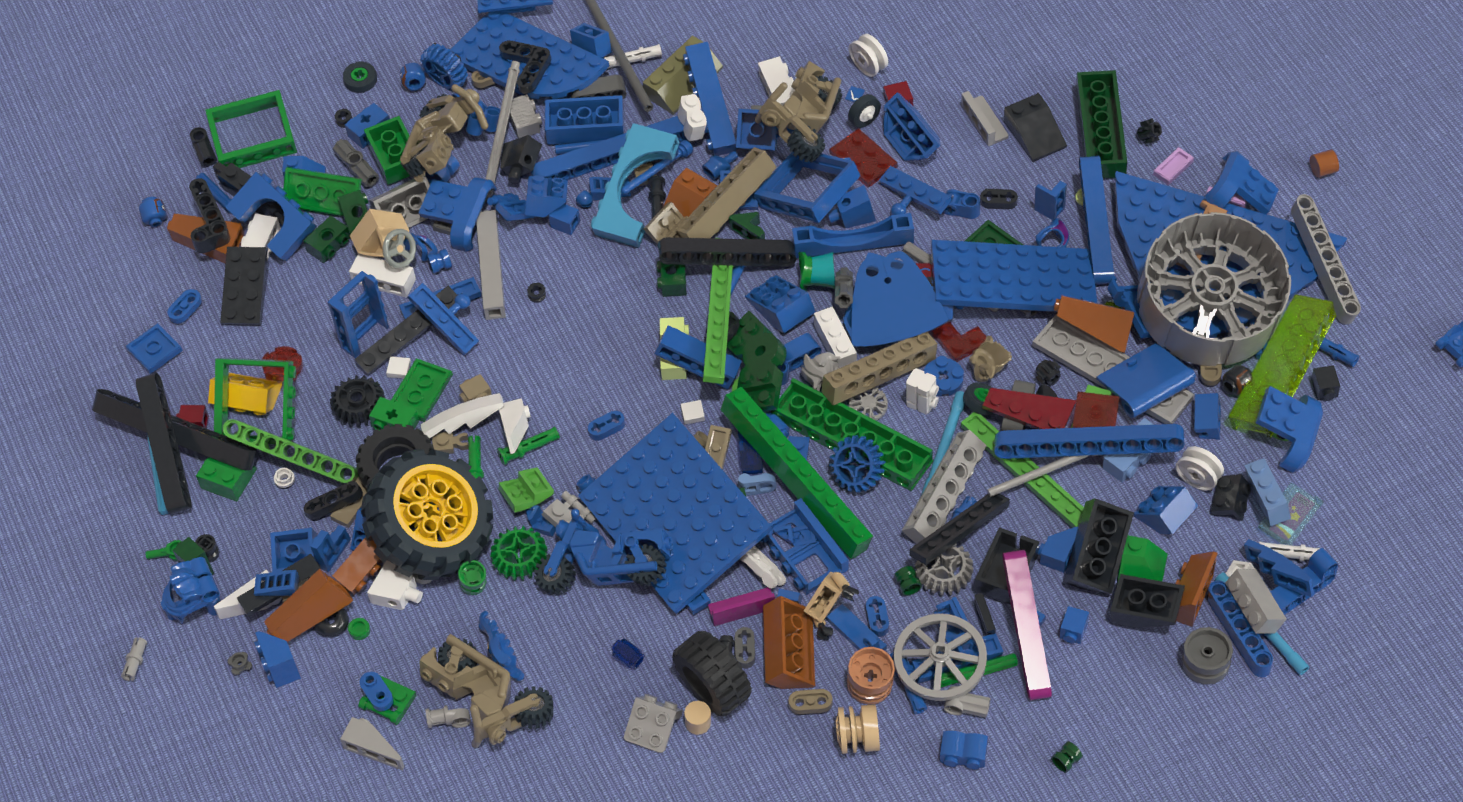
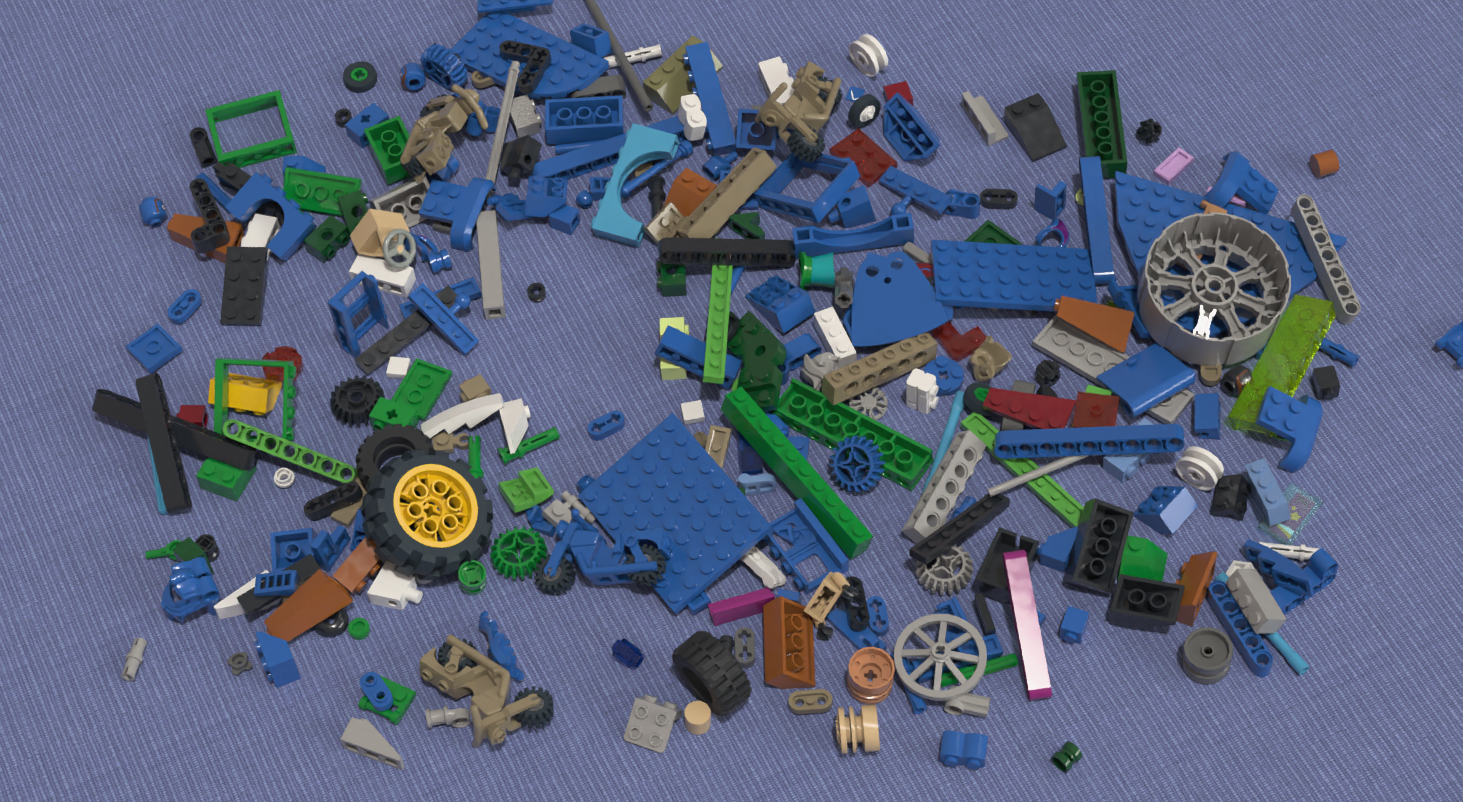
(355, 162): dark grey piece -> none
(852, 610): none -> black beam
(907, 579): dark green wheel -> none

